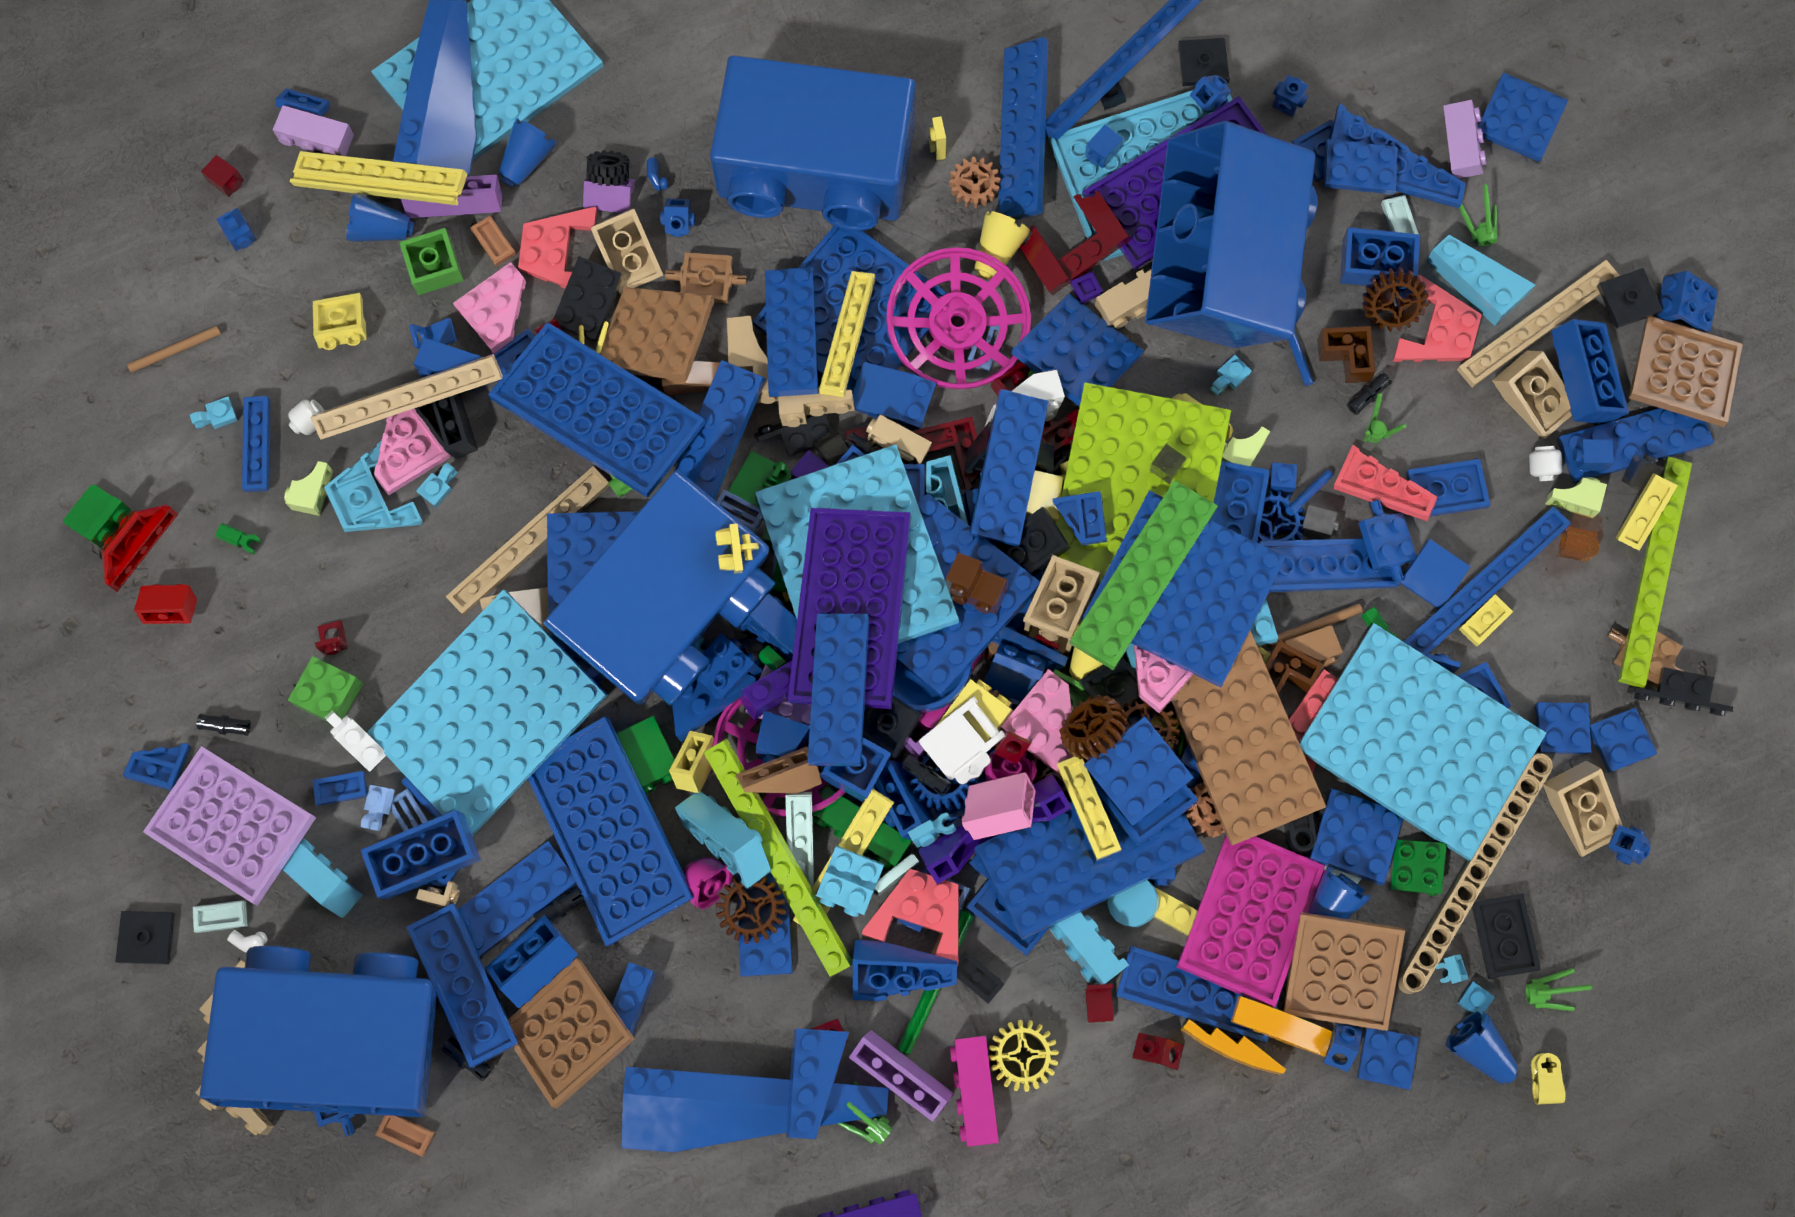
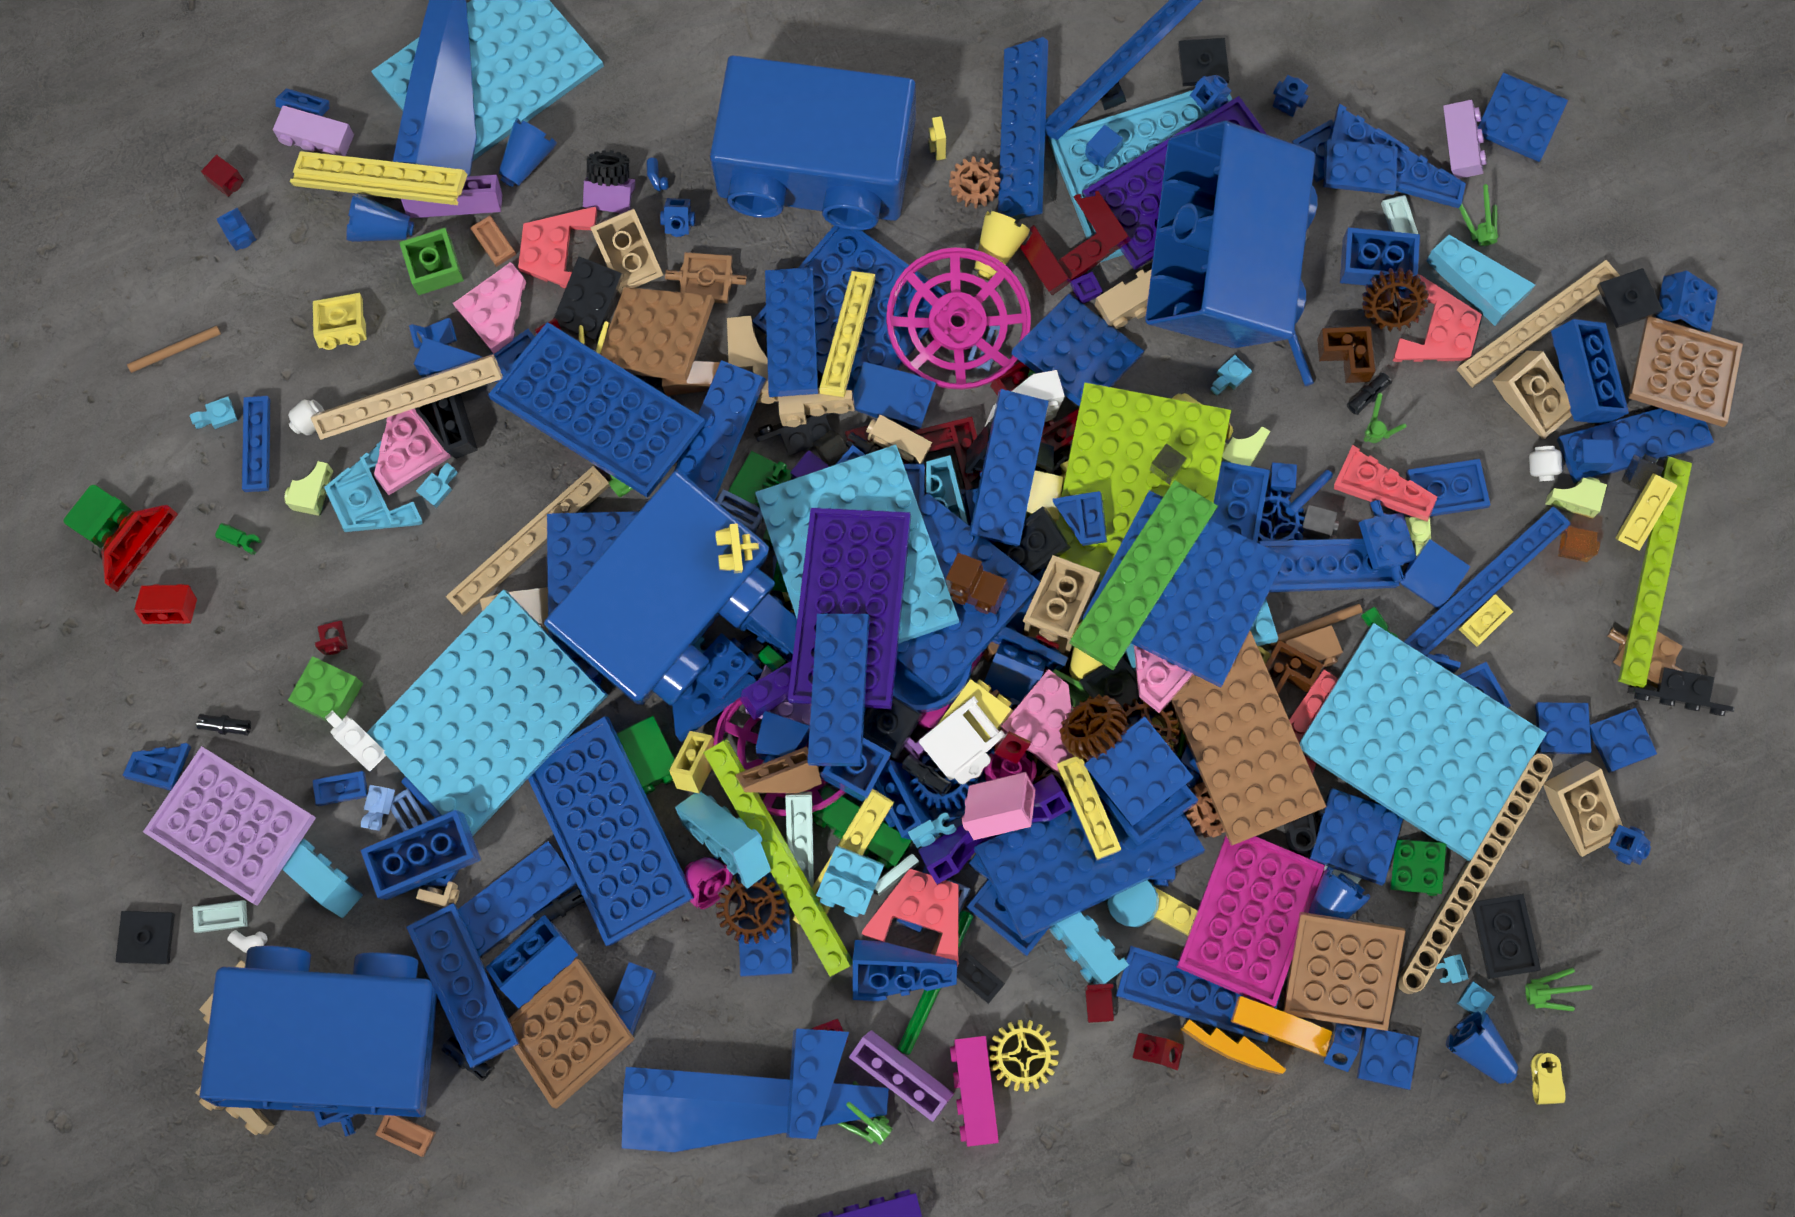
(1419, 532): none -> yellowish green plate

